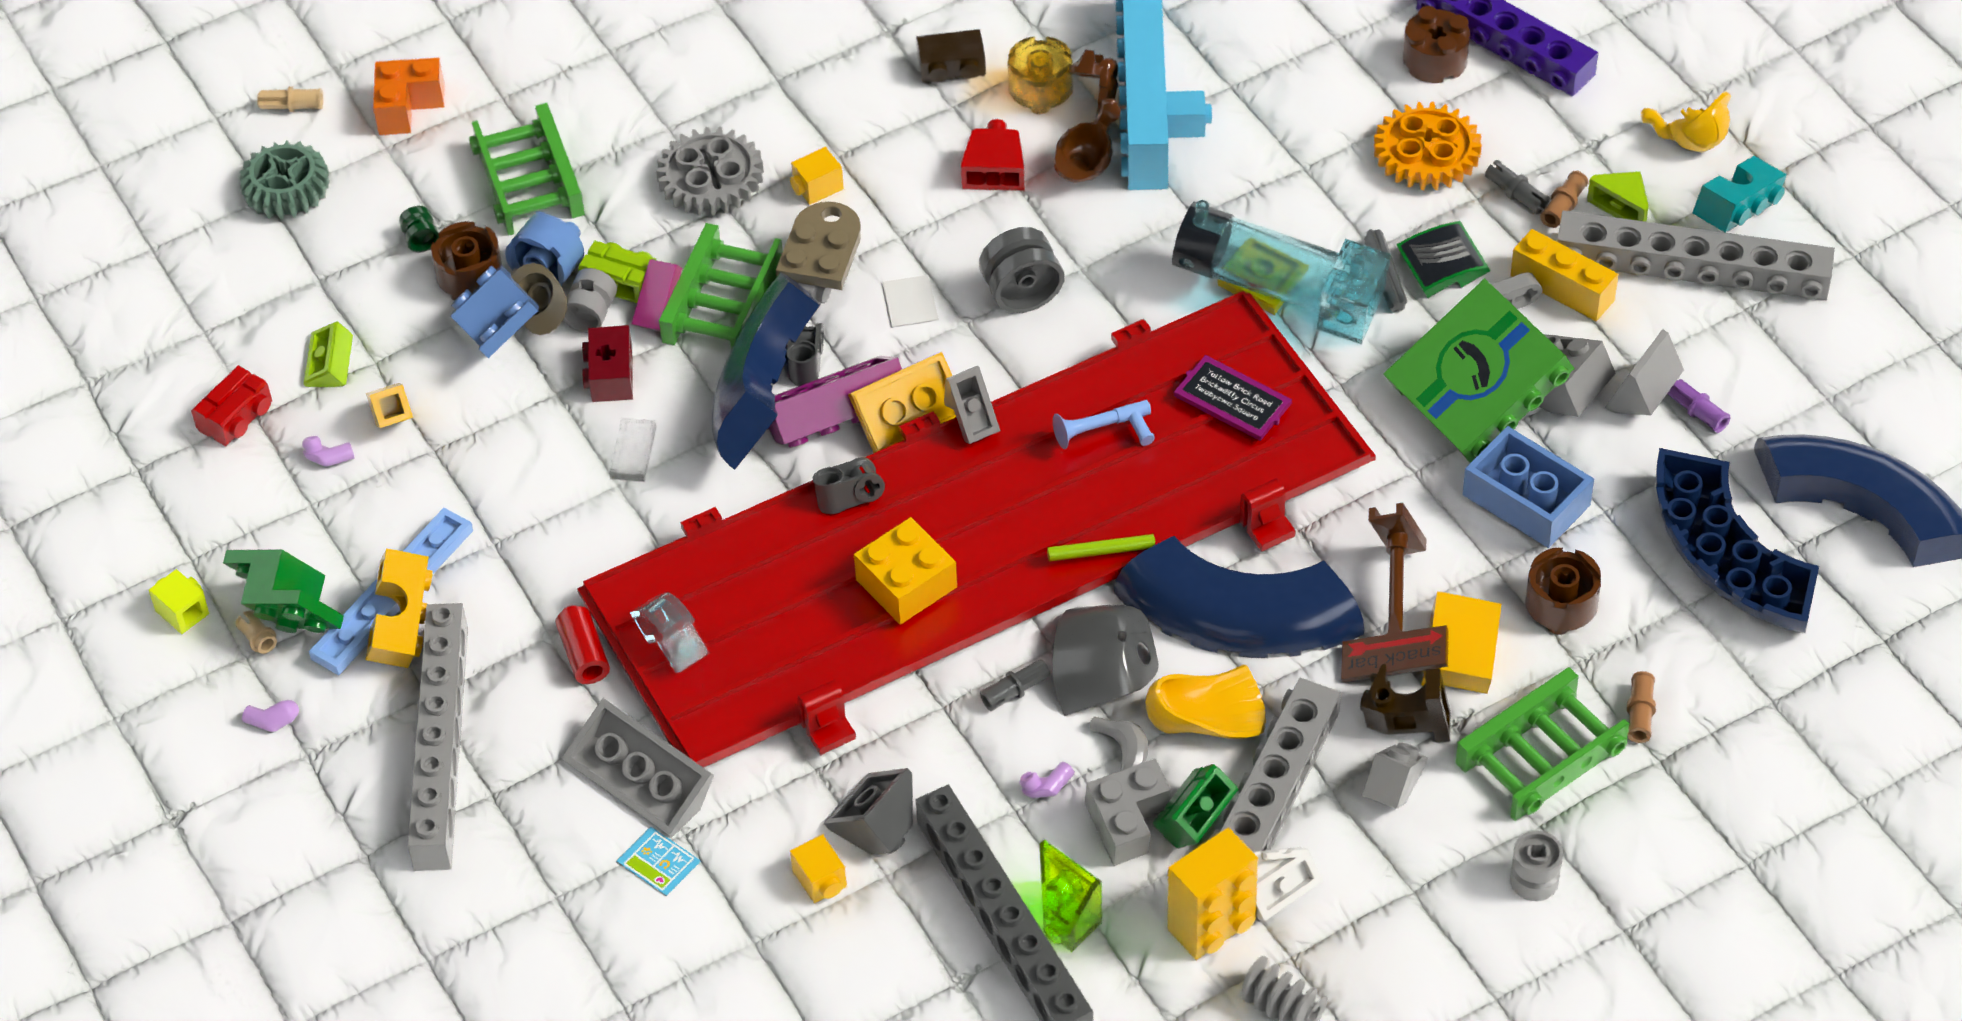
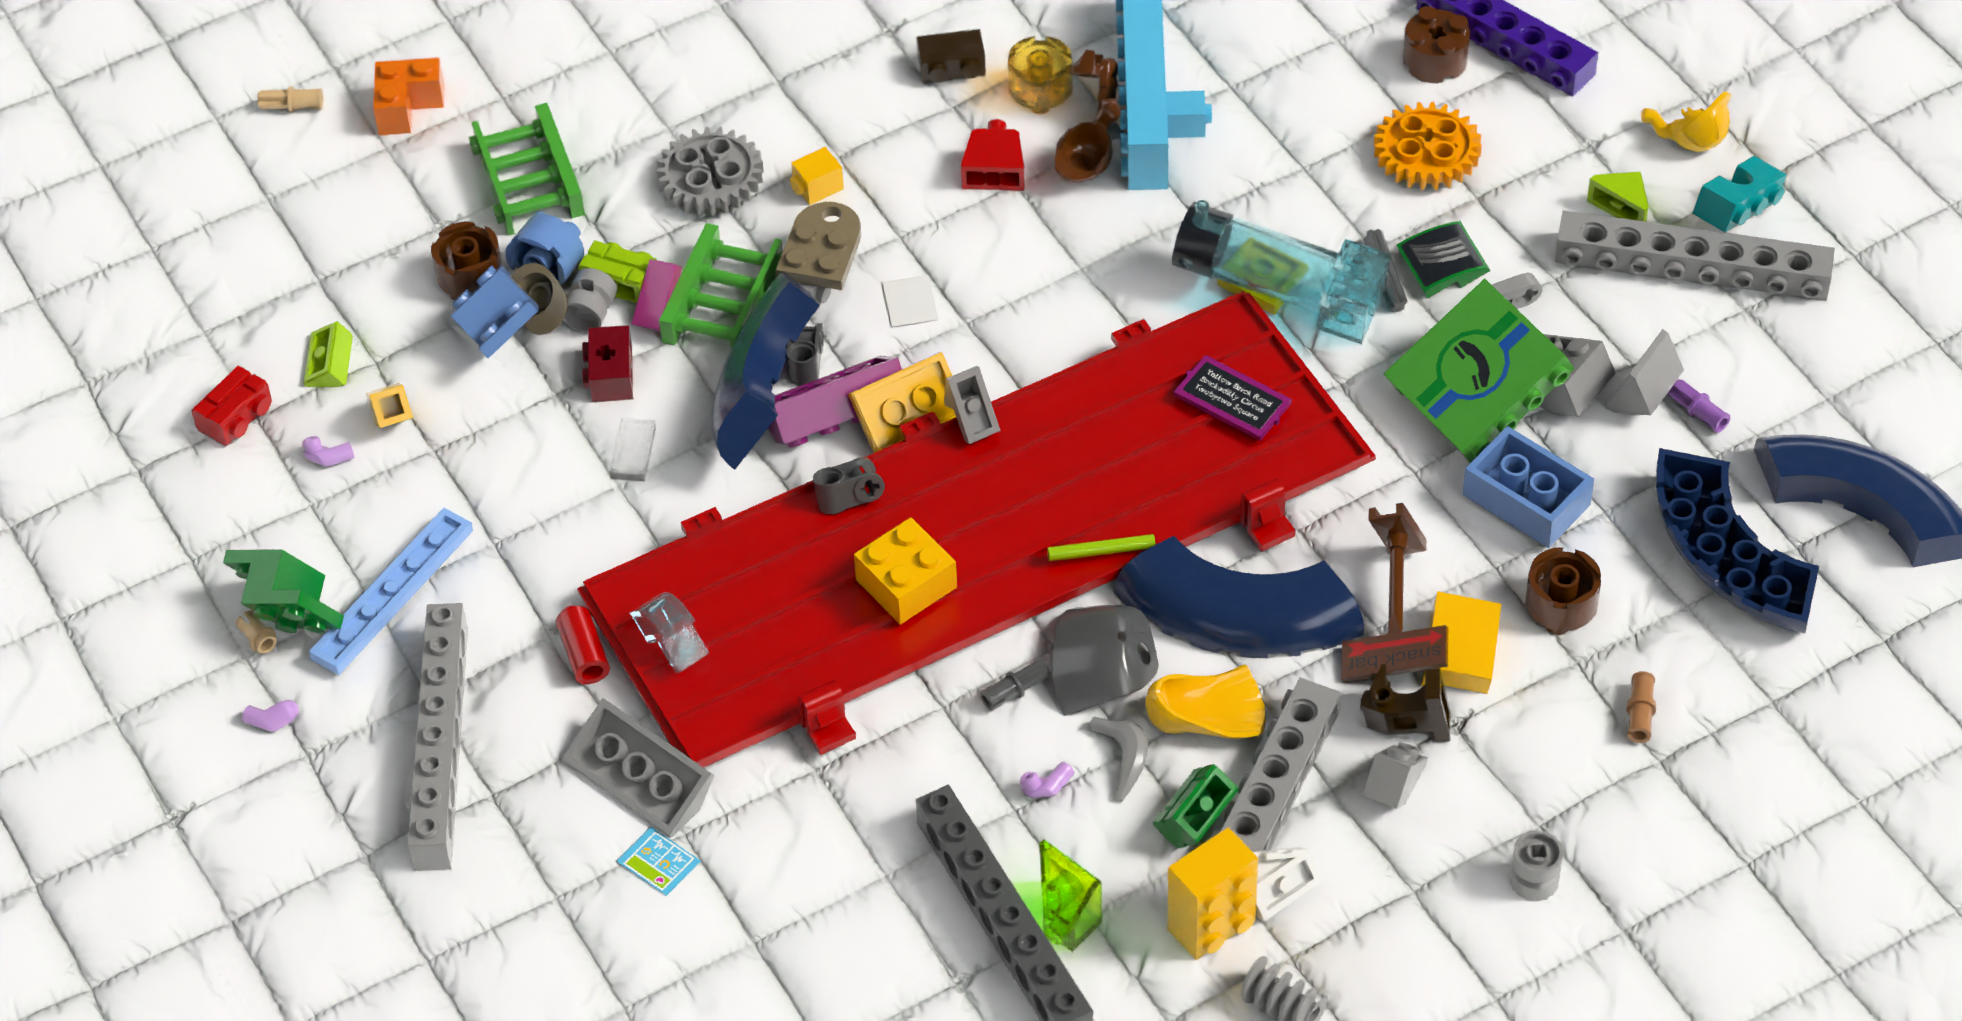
(179, 601): neon yellow brick -> none
(284, 179): sand green gear -> none
(403, 579): yellow arch -> none
(418, 228): dark green wheel -> none
(818, 869): yellow brick -> none
(876, 812): dark grey slope -> none
(1021, 270): dark grey wheel -> none
(1067, 429): light blue piece -> none
(1120, 805): light grey brick -> none
(1517, 186): dark grey pin -> none
(1534, 712): bright green fence -> none
(1564, 198): medium nougat pin -> none
(1565, 274): yellow brick -> none

